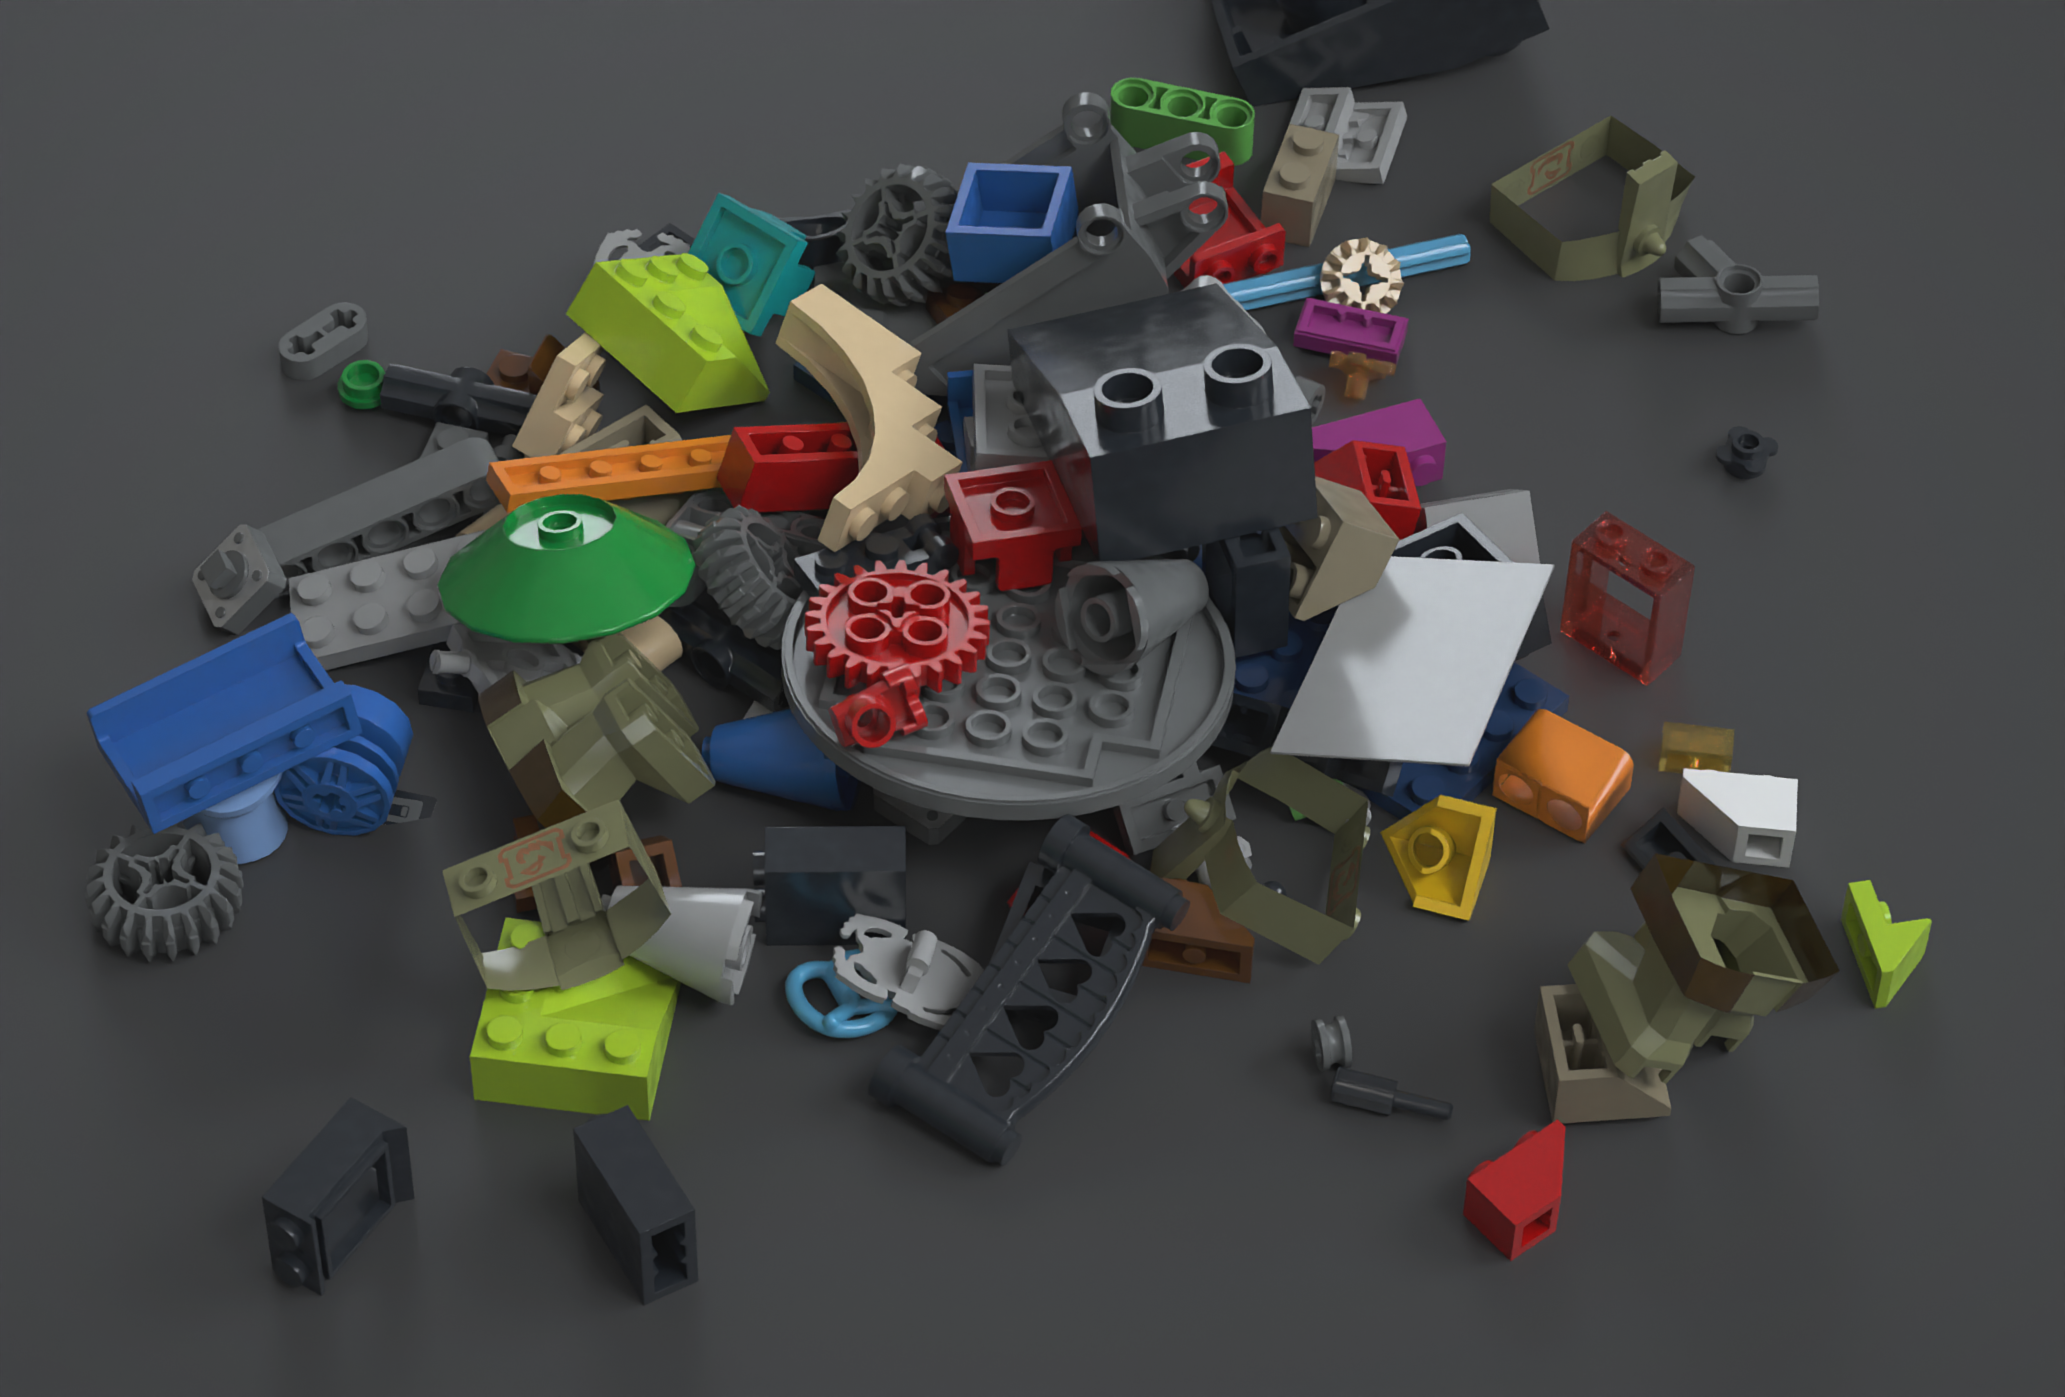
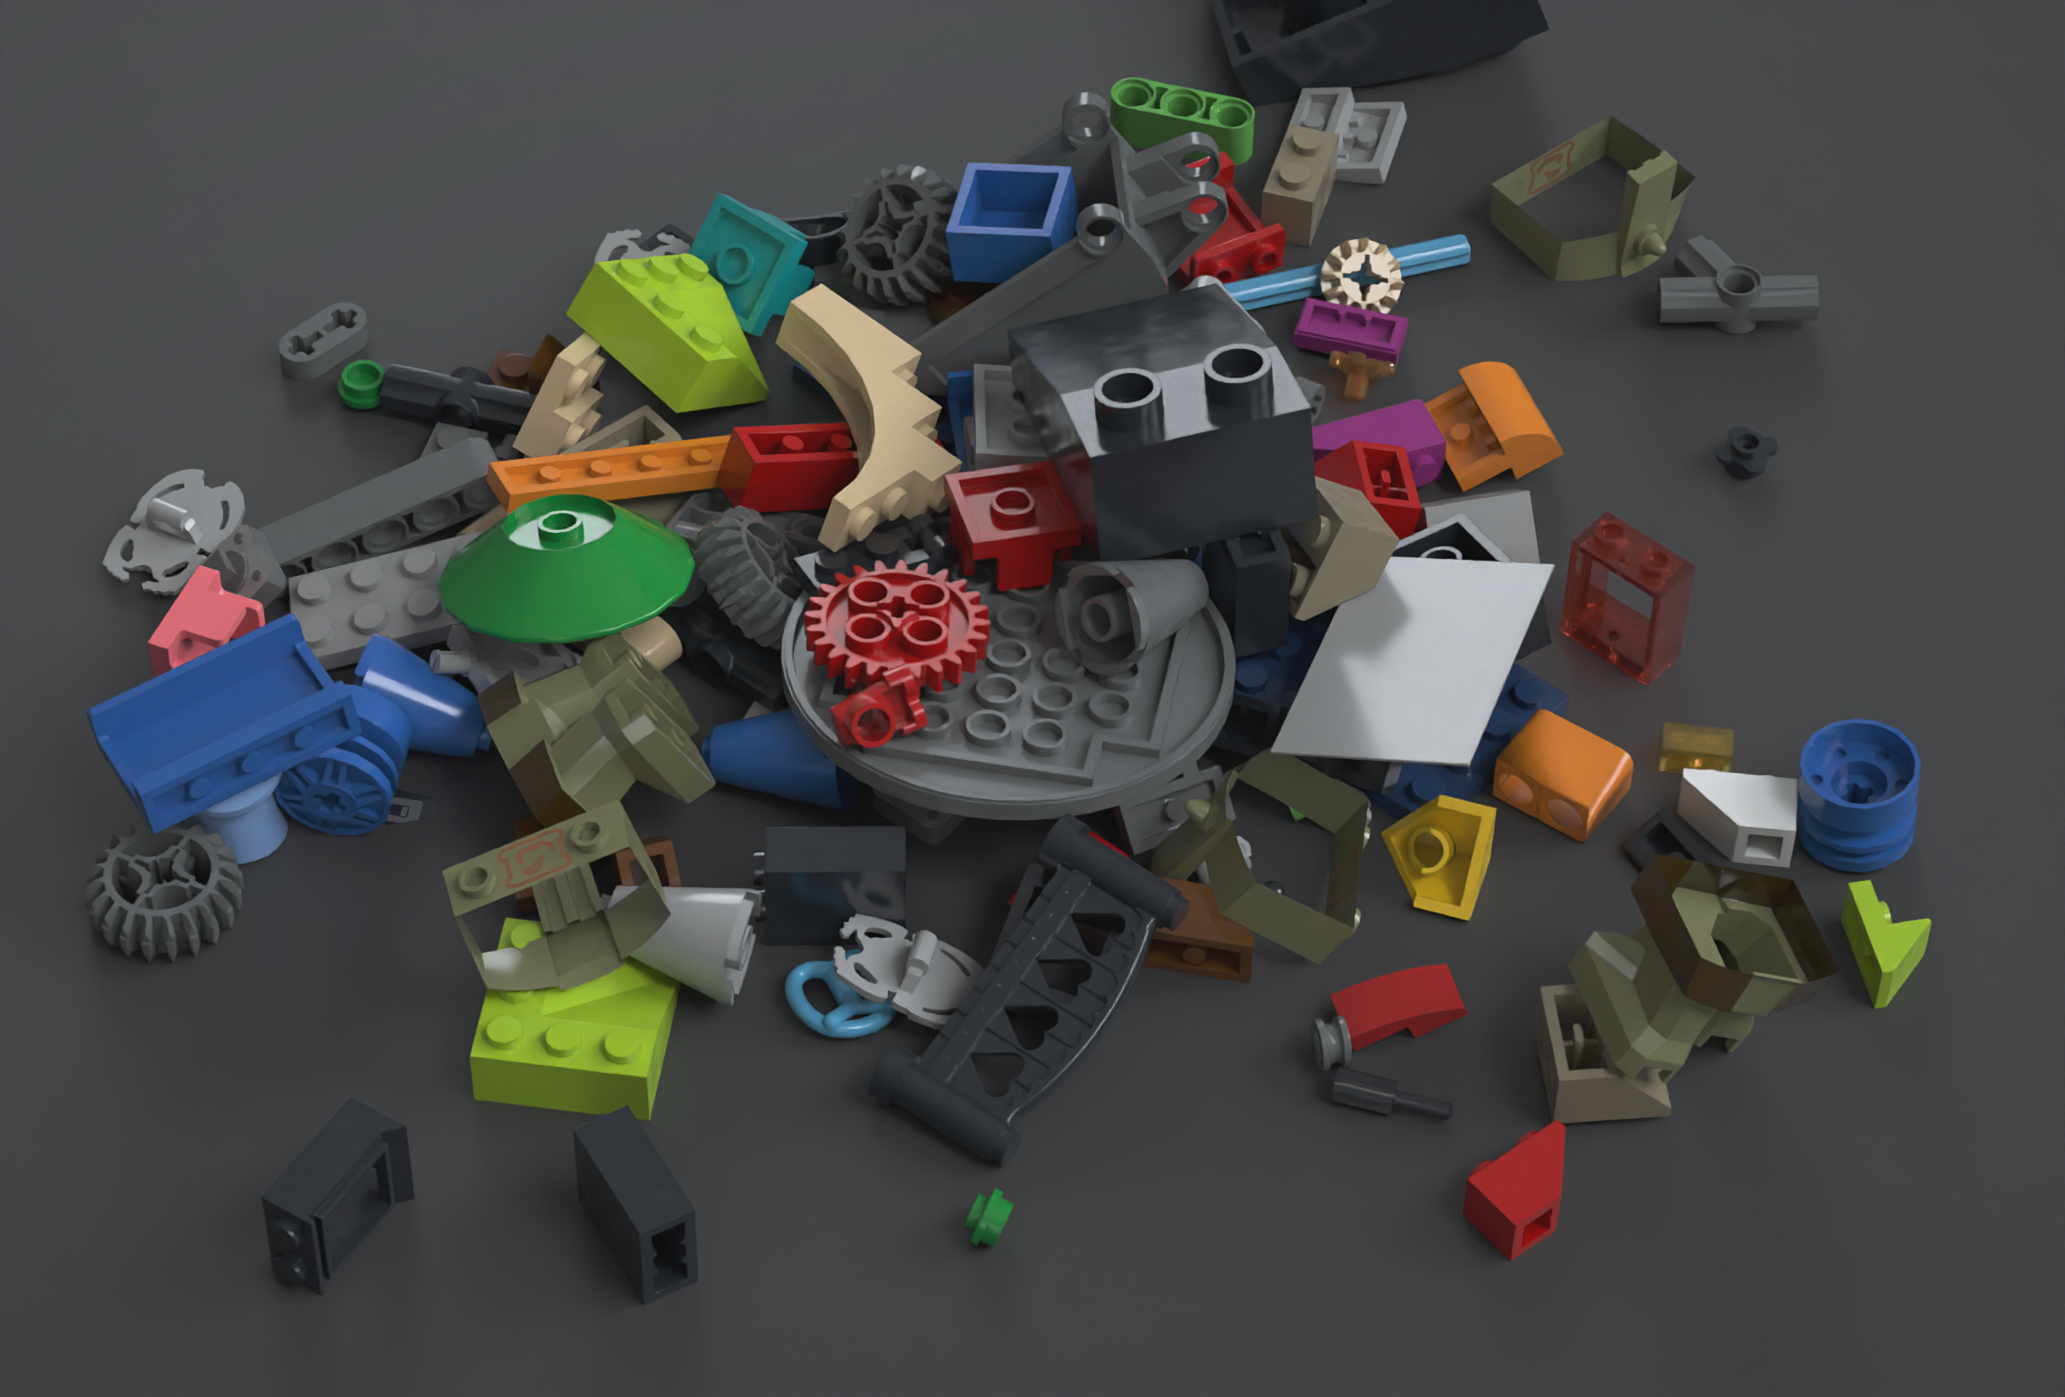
(175, 530): none -> light grey shield
(201, 621): none -> coral panel
(440, 710): none -> blue cone
(988, 1218): none -> green plate
(1408, 998): none -> red slope
(1491, 425): none -> orange brick
(1858, 795): none -> blue wheel

